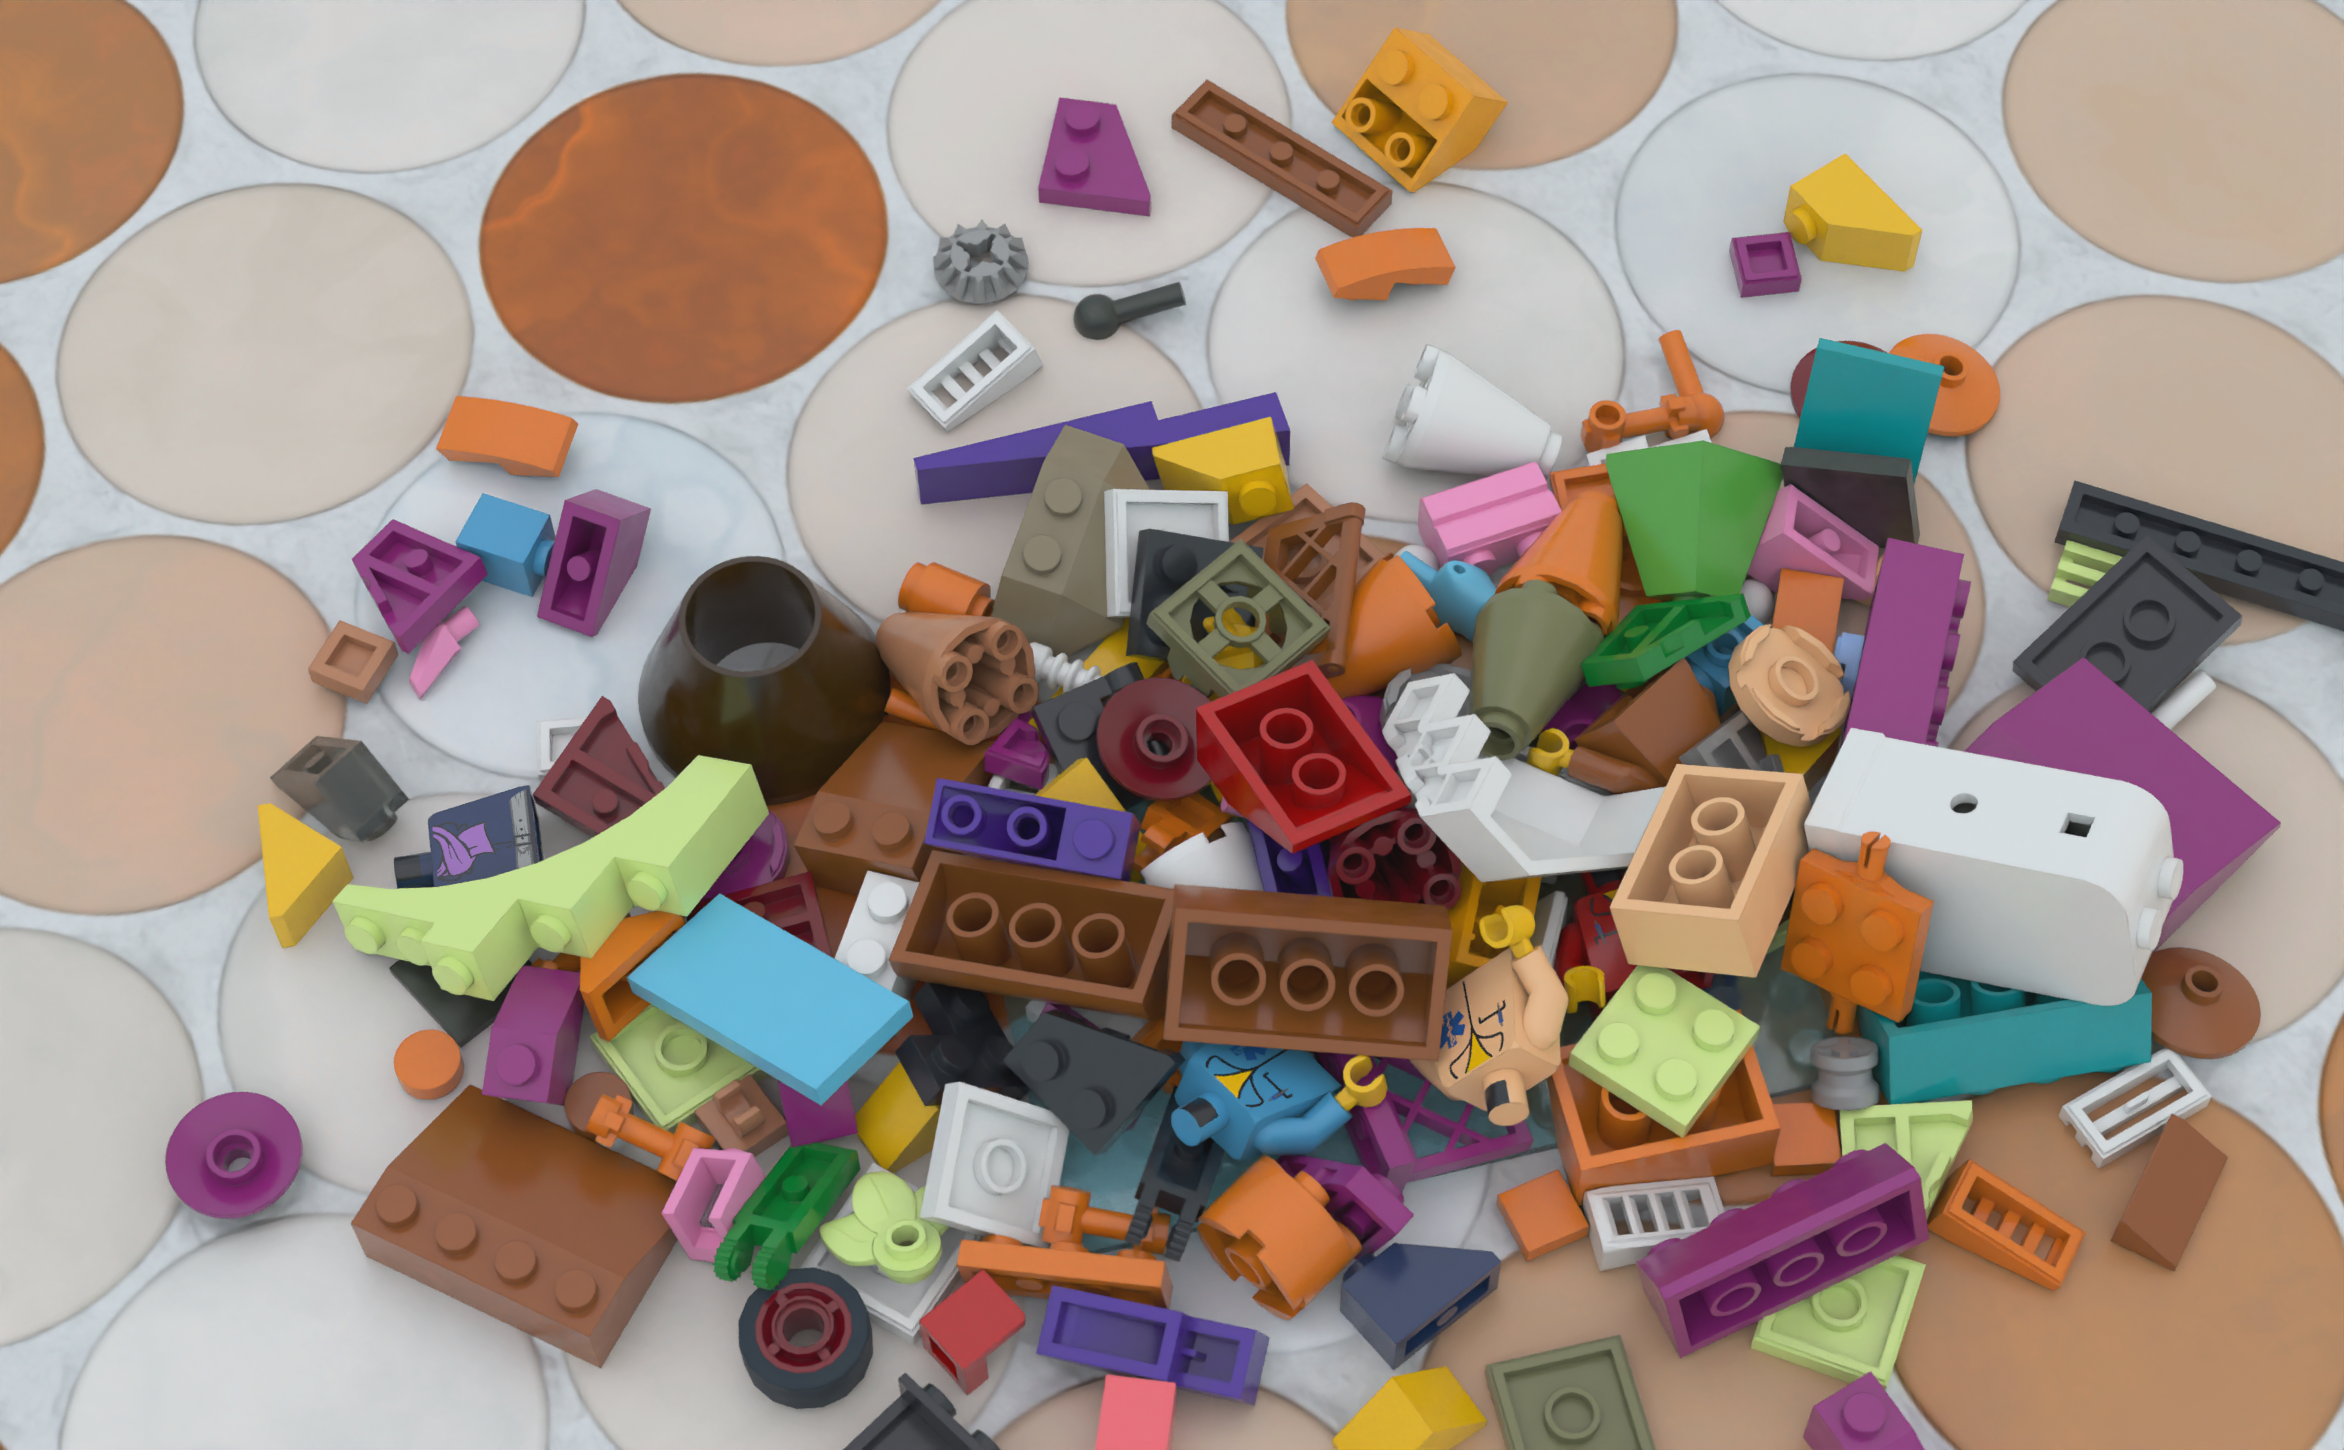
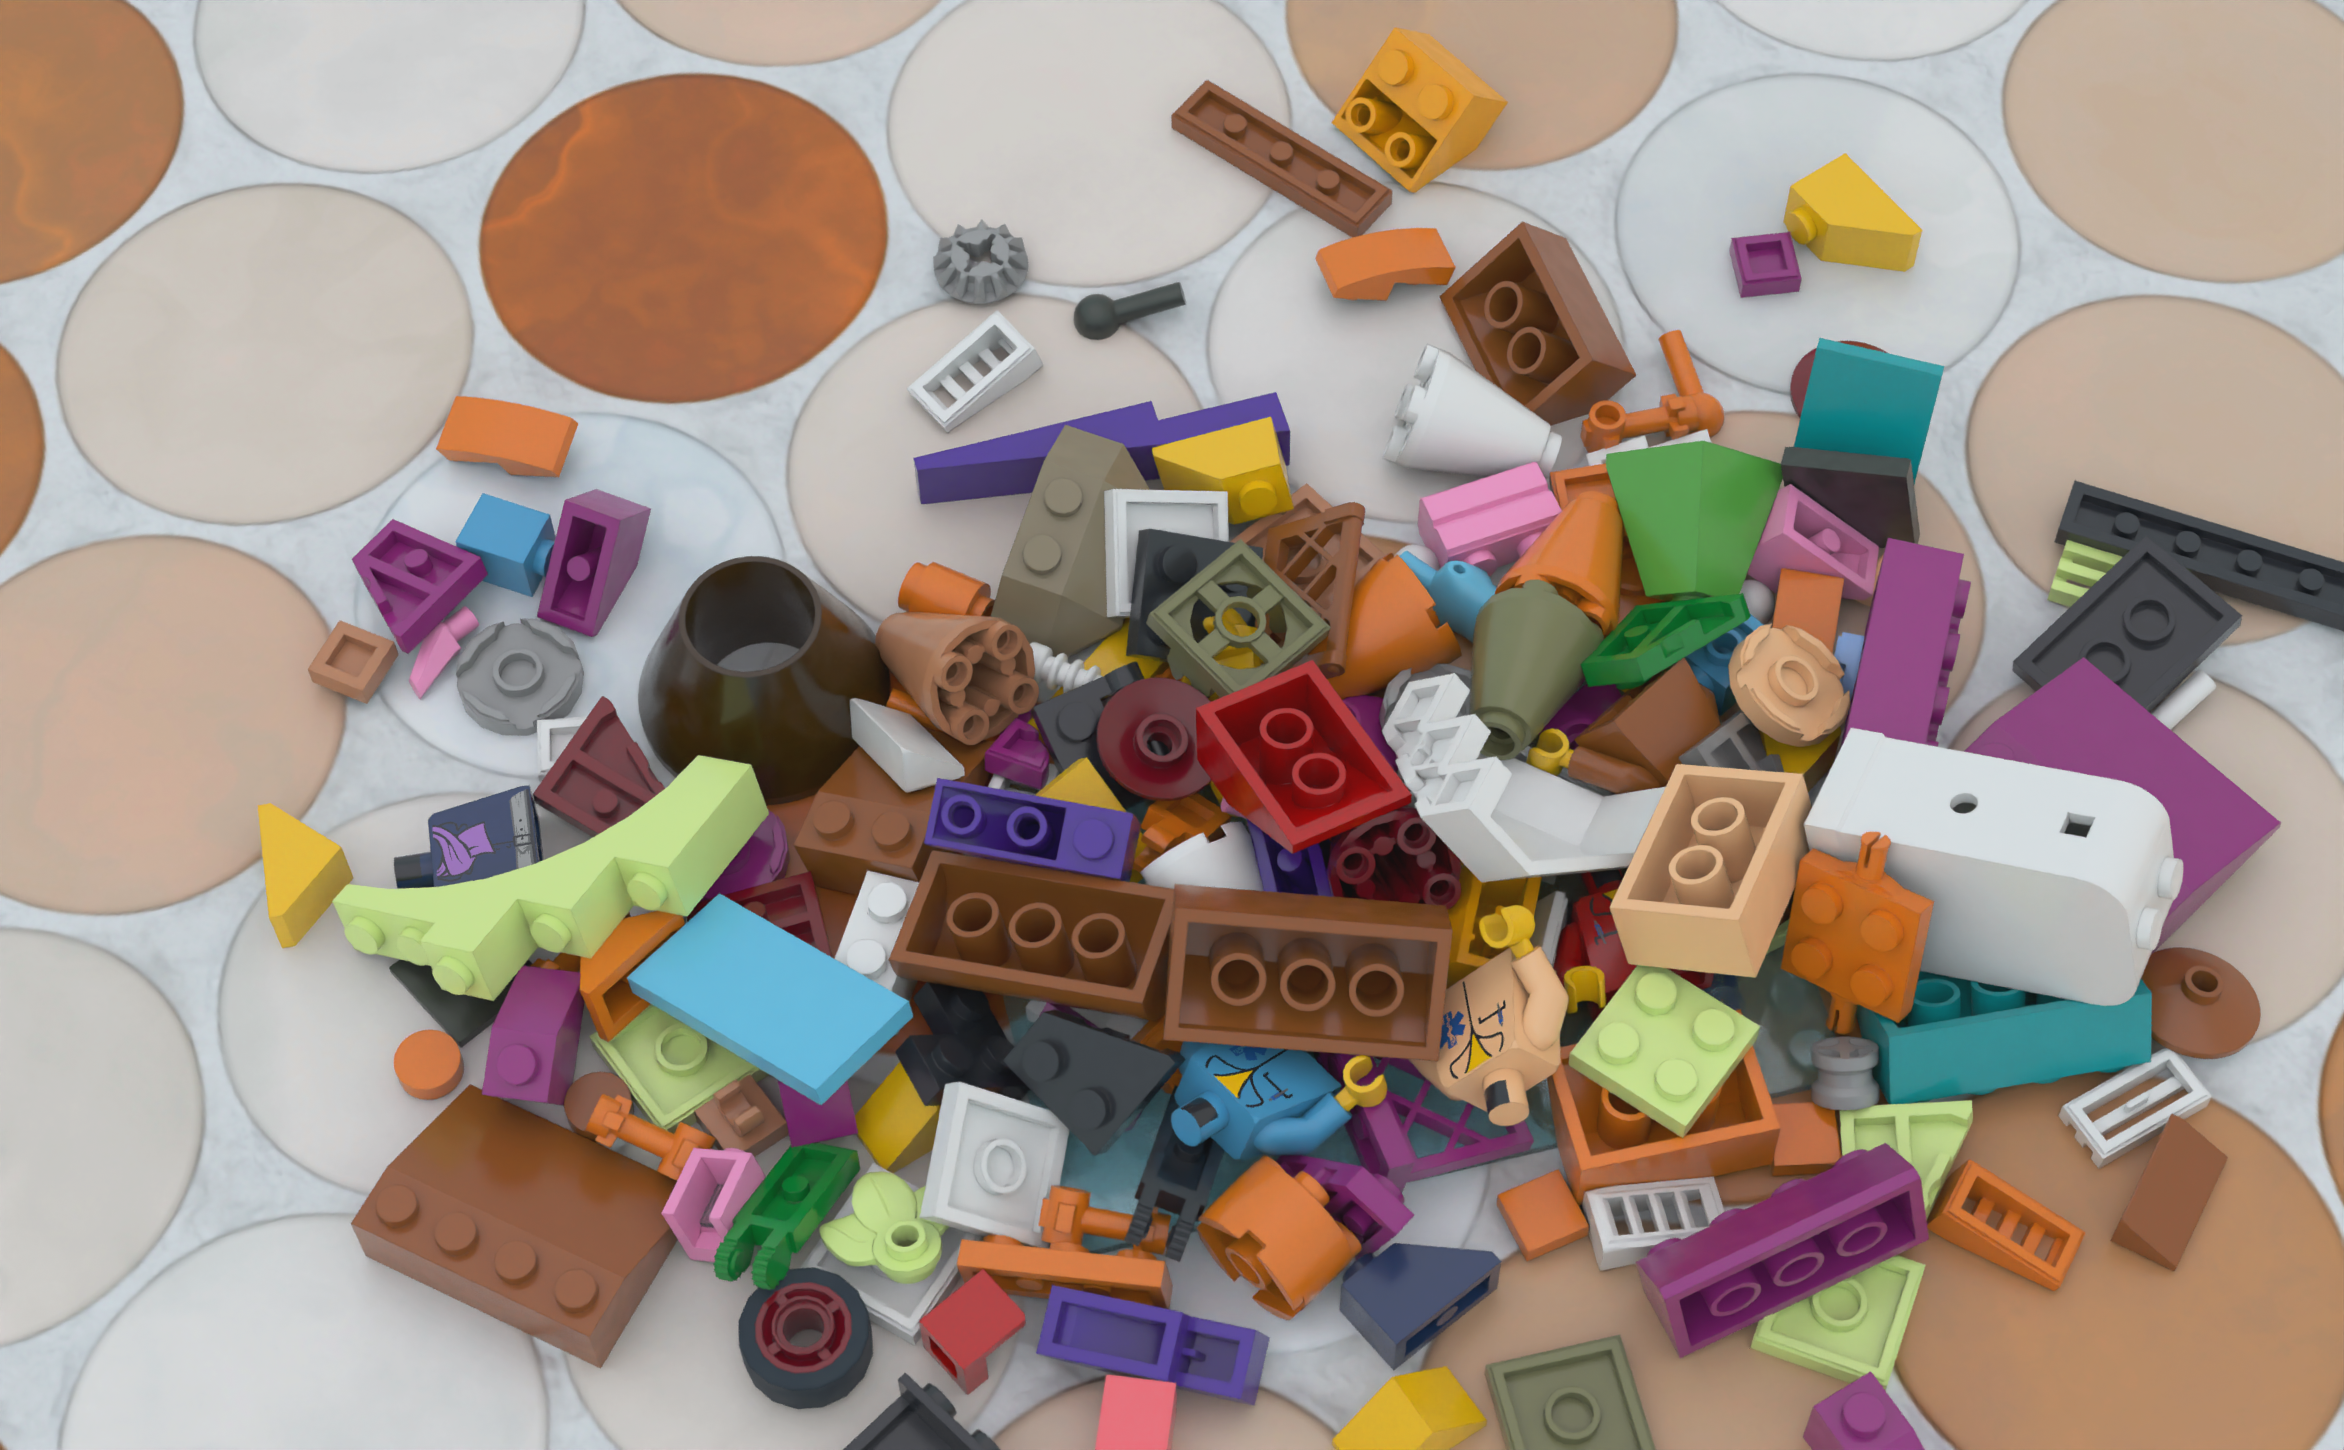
(221, 1132): magenta dish -> none
(342, 788): clear smoke slope -> none
(519, 676): none -> light grey tile
(901, 746): none -> white slope
(1092, 161): magenta wing -> none
(1538, 326): none -> dark orange slope
(1967, 388): orange dish -> none

